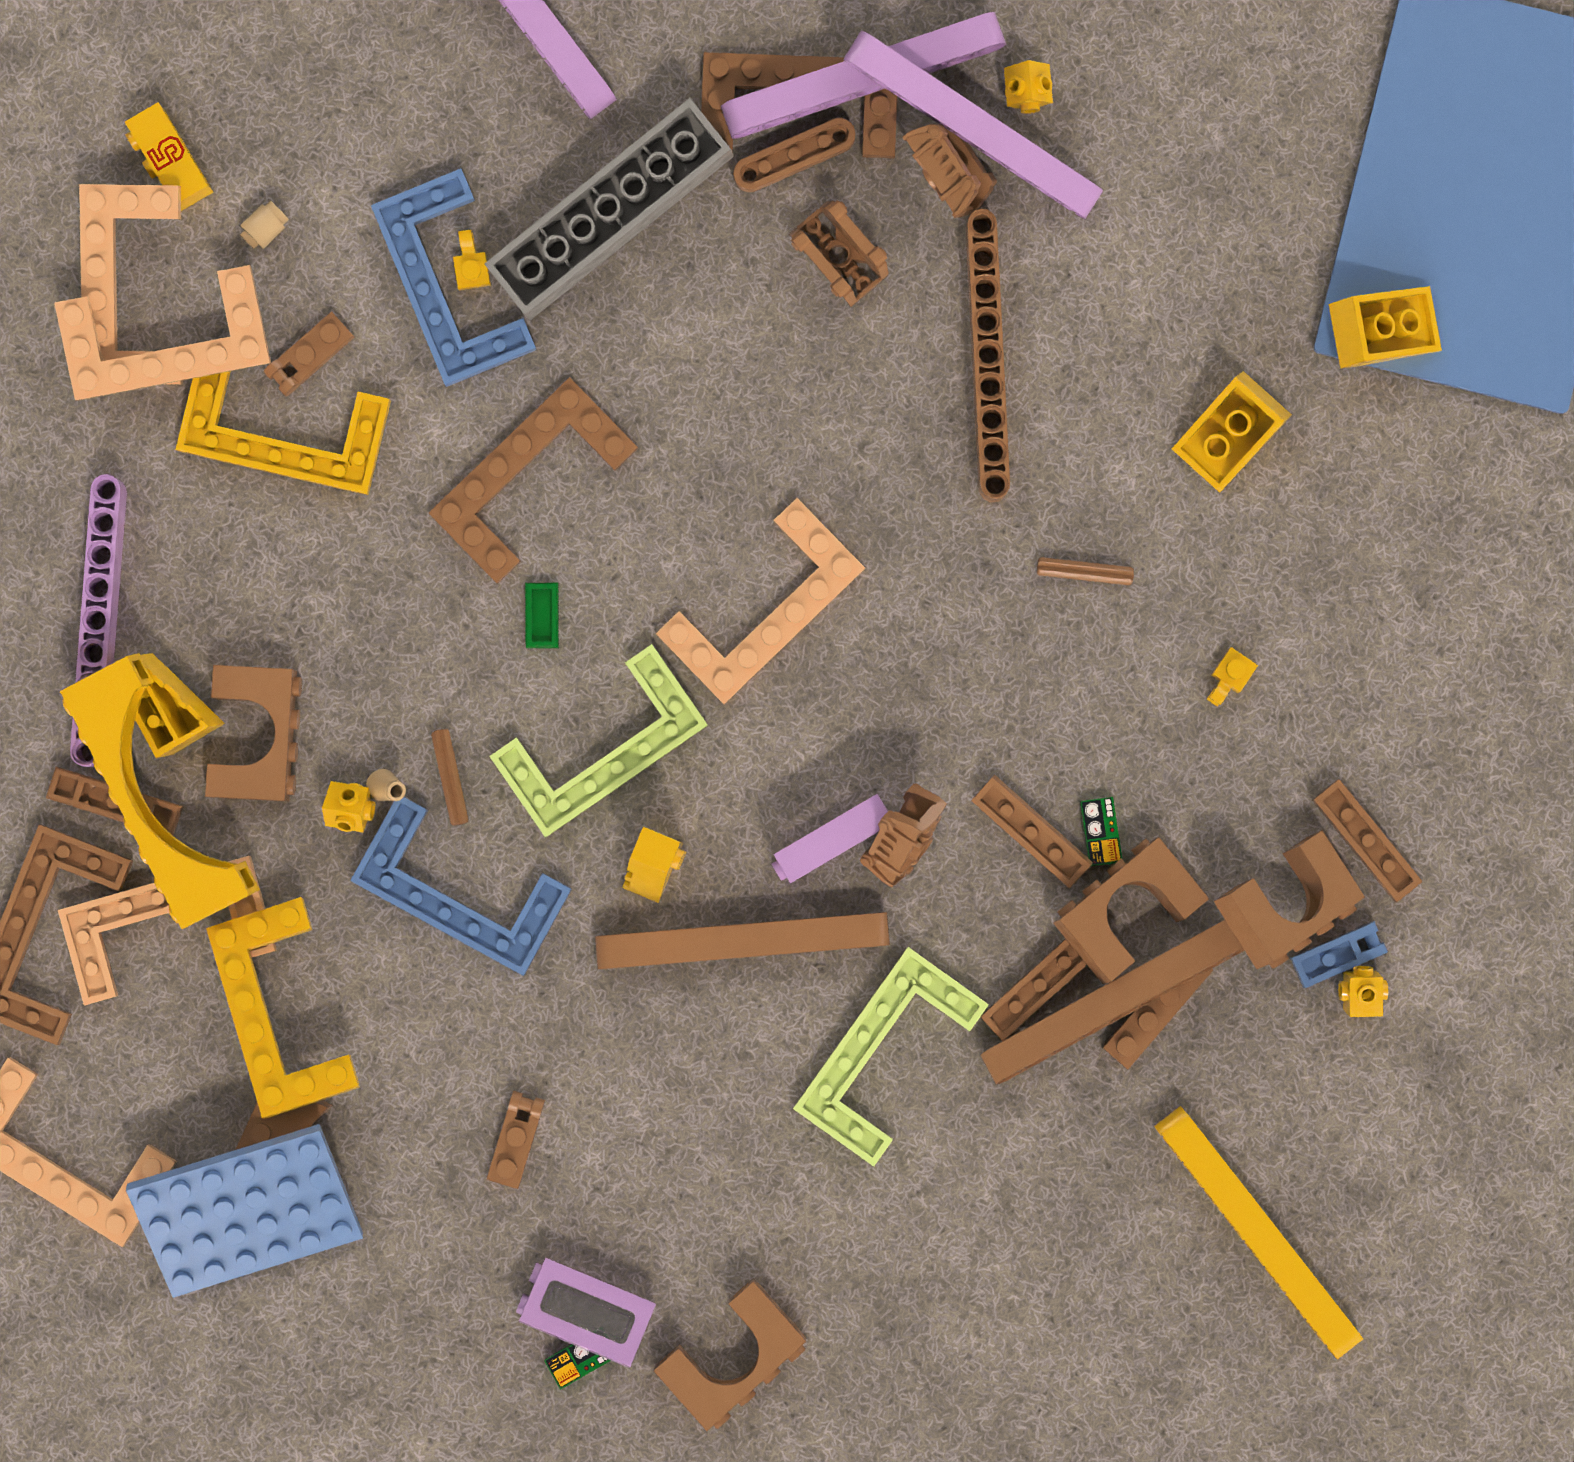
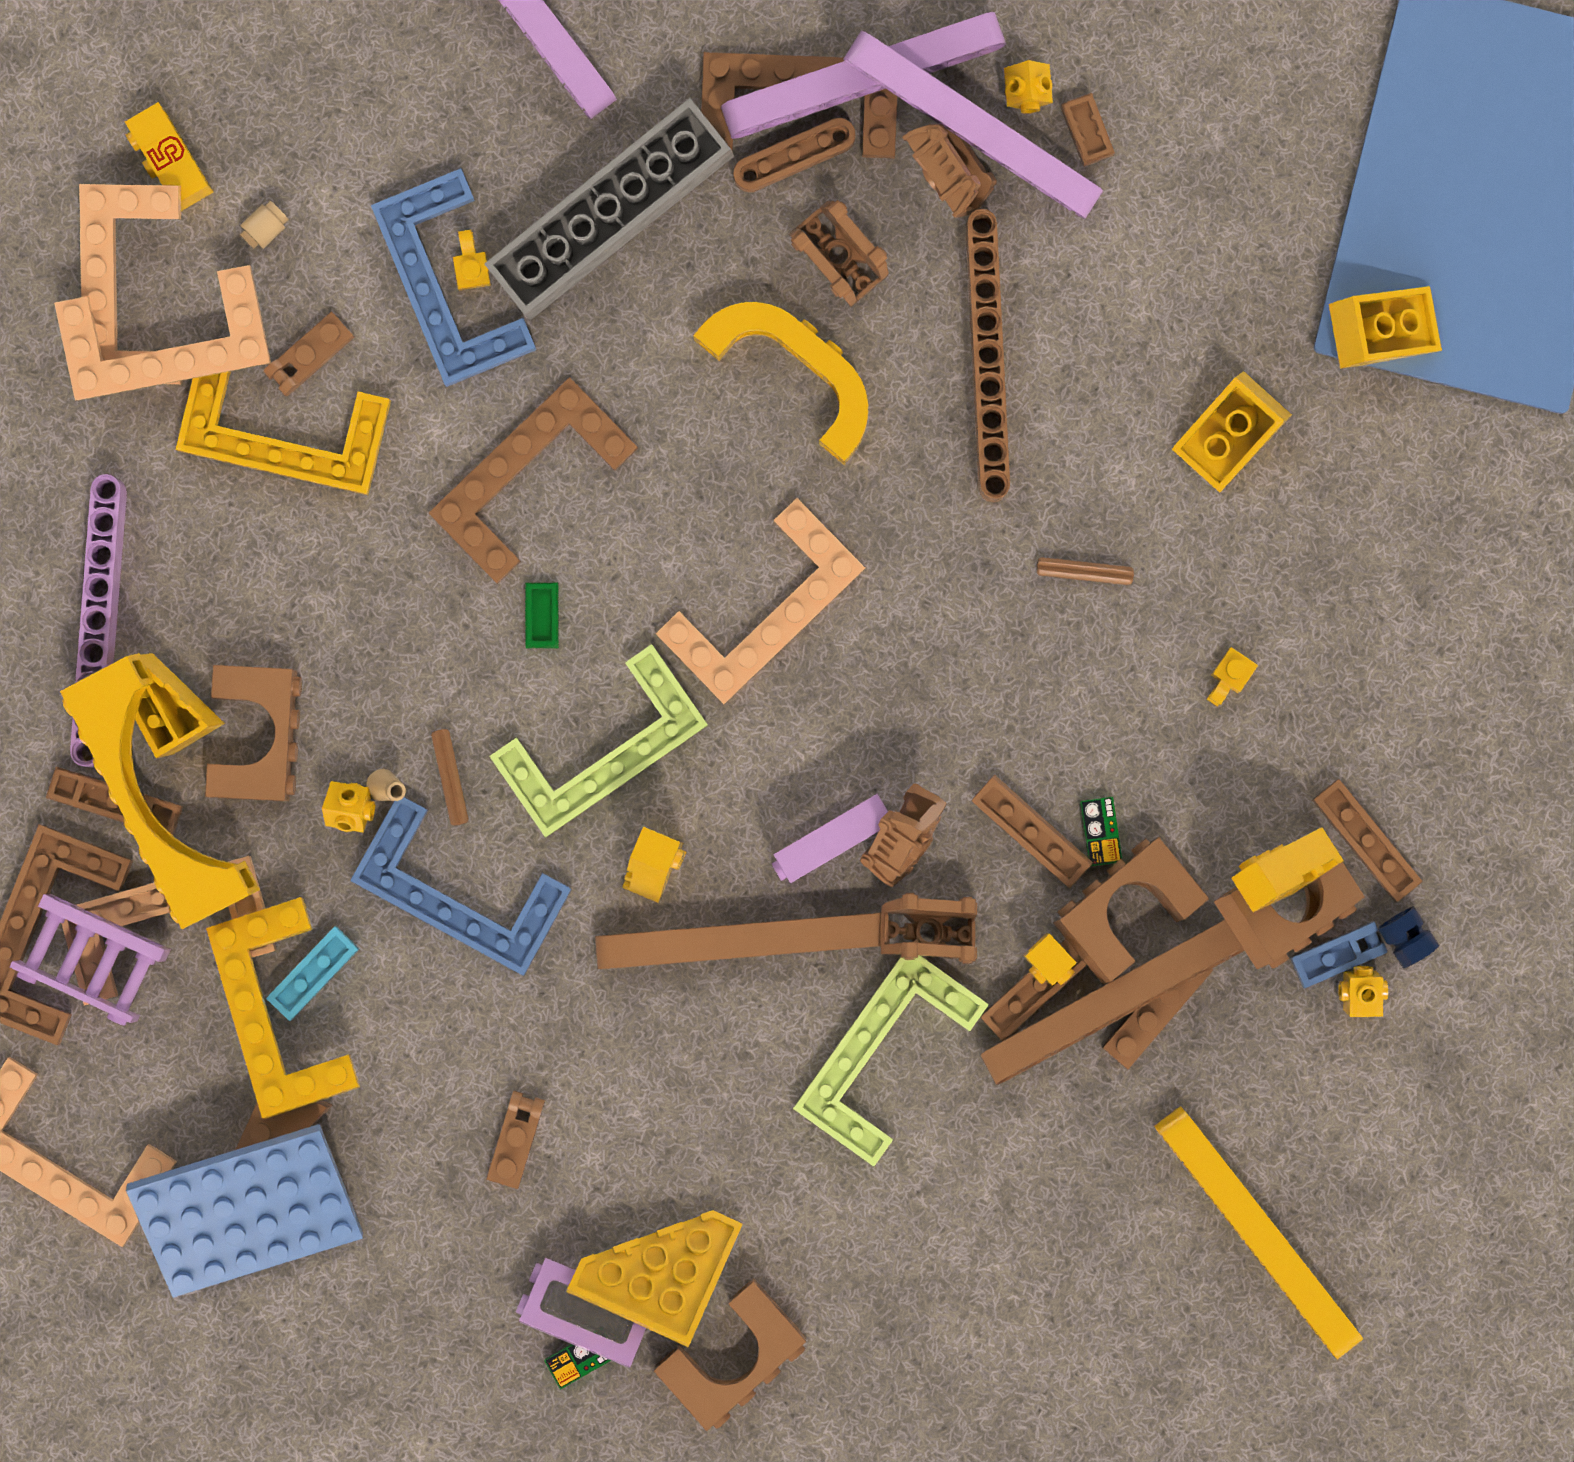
(87, 926): none -> lavender fence
(312, 973): none -> medium azure plate
(661, 1277): none -> yellow plate
(799, 339): none -> yellow arch
(934, 913): none -> medium nougat piece
(1049, 961): none -> yellow brick
(1087, 129): none -> medium nougat plate
(1285, 869): none -> yellow wedge
(1412, 948): none -> dark blue wheel

